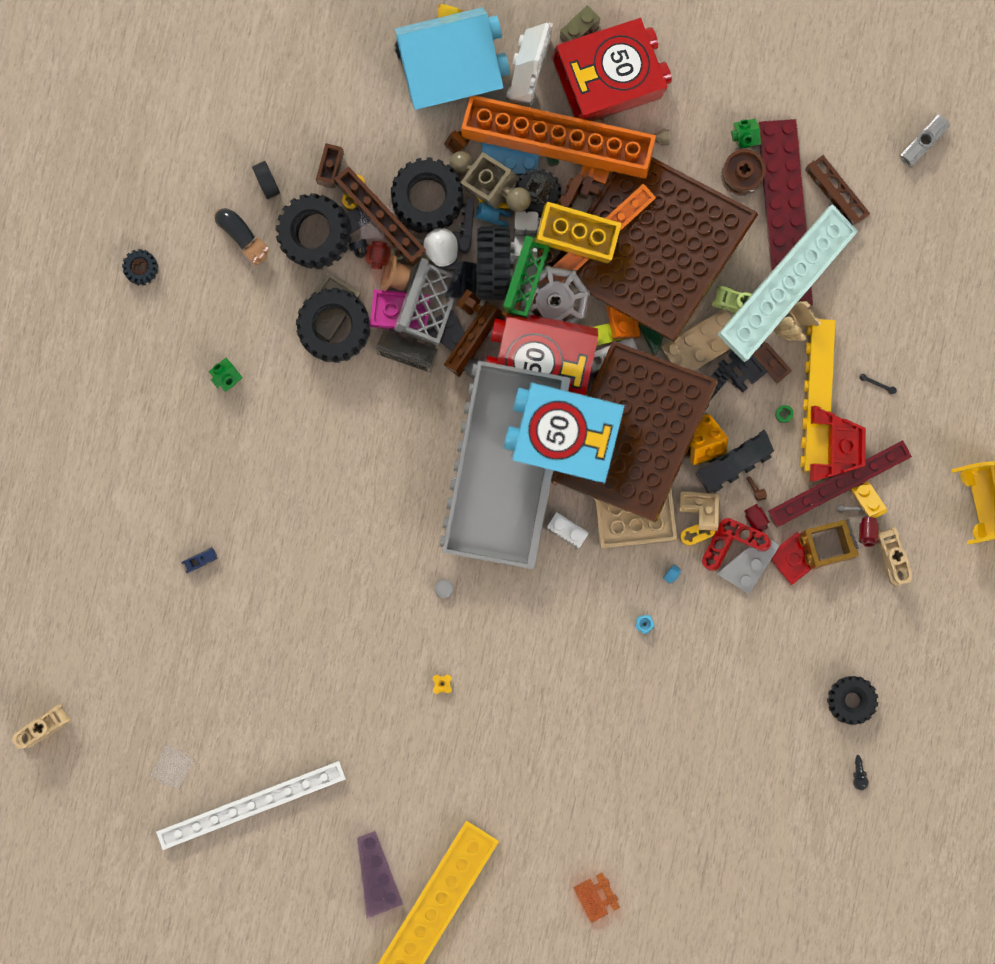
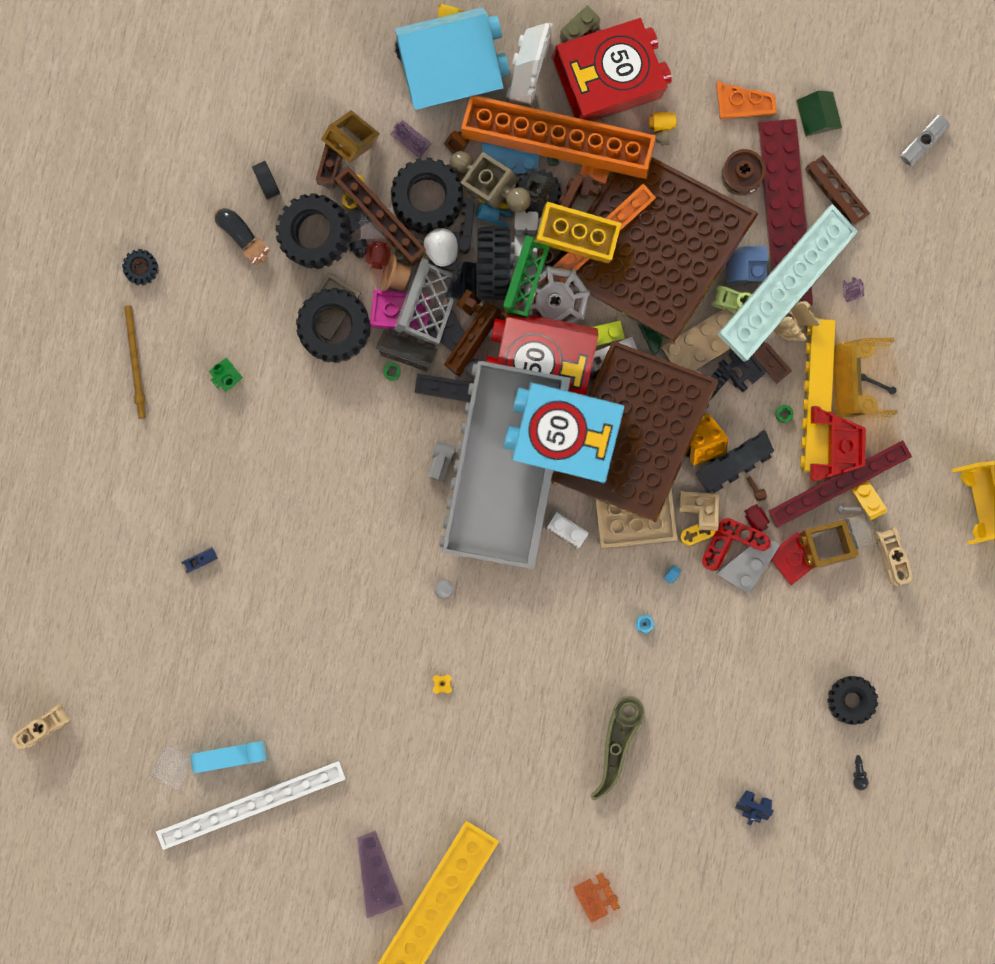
(139, 398): none -> pearl gold bar
(228, 757): none -> medium azure beam
(350, 149): none -> pearl gold window
(398, 371): none -> green bush
(410, 138): none -> clear purple hinge
(442, 387): none -> black plate
(442, 457): none -> light grey piece
(618, 738): none -> olive animal
(621, 325): orange plate -> none
(662, 121): none -> yellow brick
(742, 103): none -> orange wing
(746, 133): green brick -> none
(747, 265): none -> medium blue brick
(752, 810): none -> dark blue hips
(818, 113): none -> dark green slope
(847, 379): none -> clear yellow windscreen
(853, 289): none -> tile
(868, 531): dark red brick -> none

